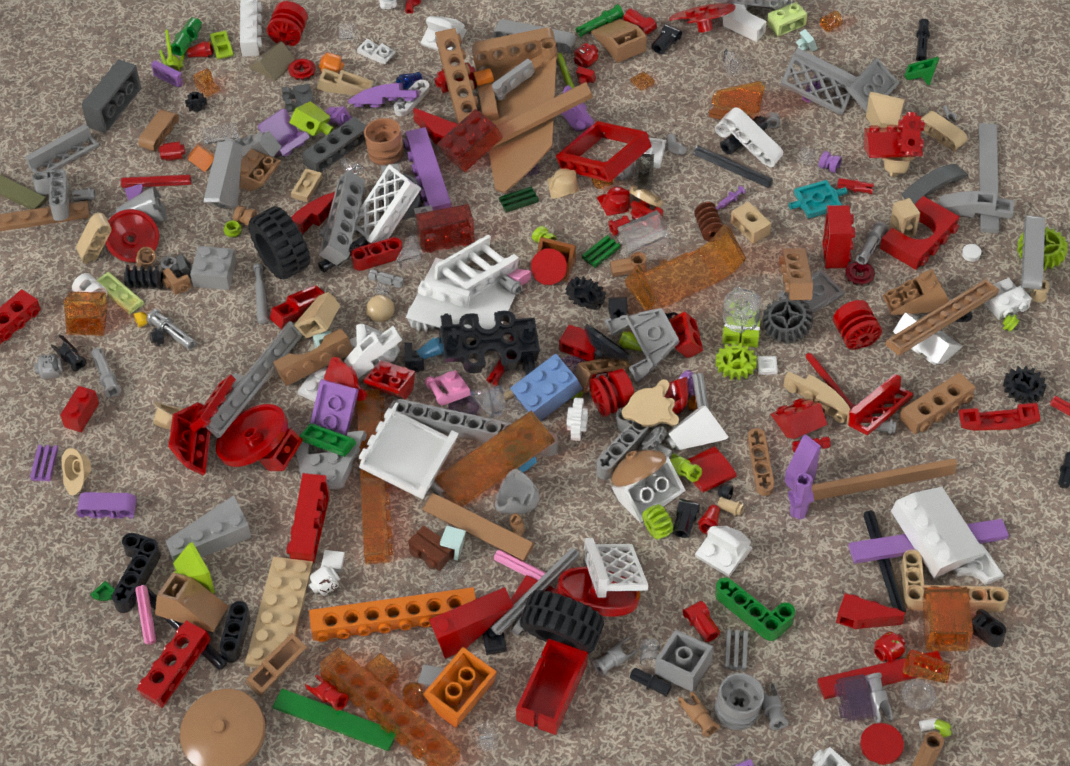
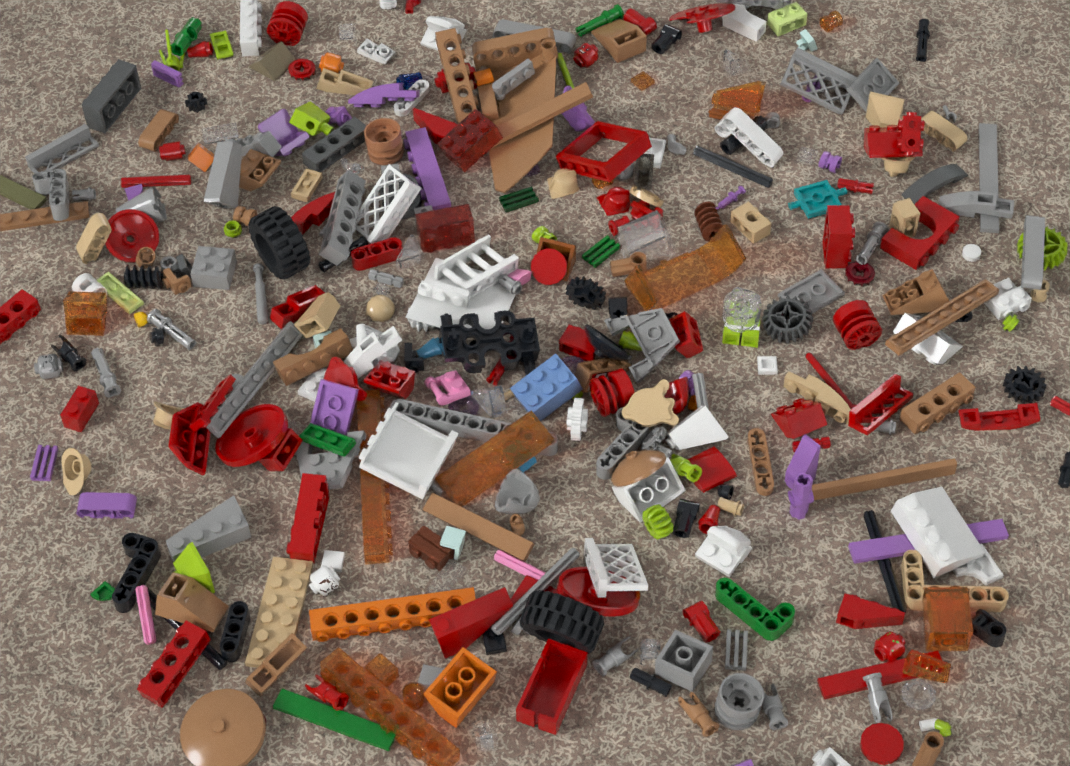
(204, 82): clear orange panel -> none
(301, 94): dark grey plate -> none
(585, 75): red tile -> none
(736, 361): lime gear -> none
(796, 274): medium nougat brick -> none
(854, 698): clear purple brick -> none
(922, 69): green slope -> none

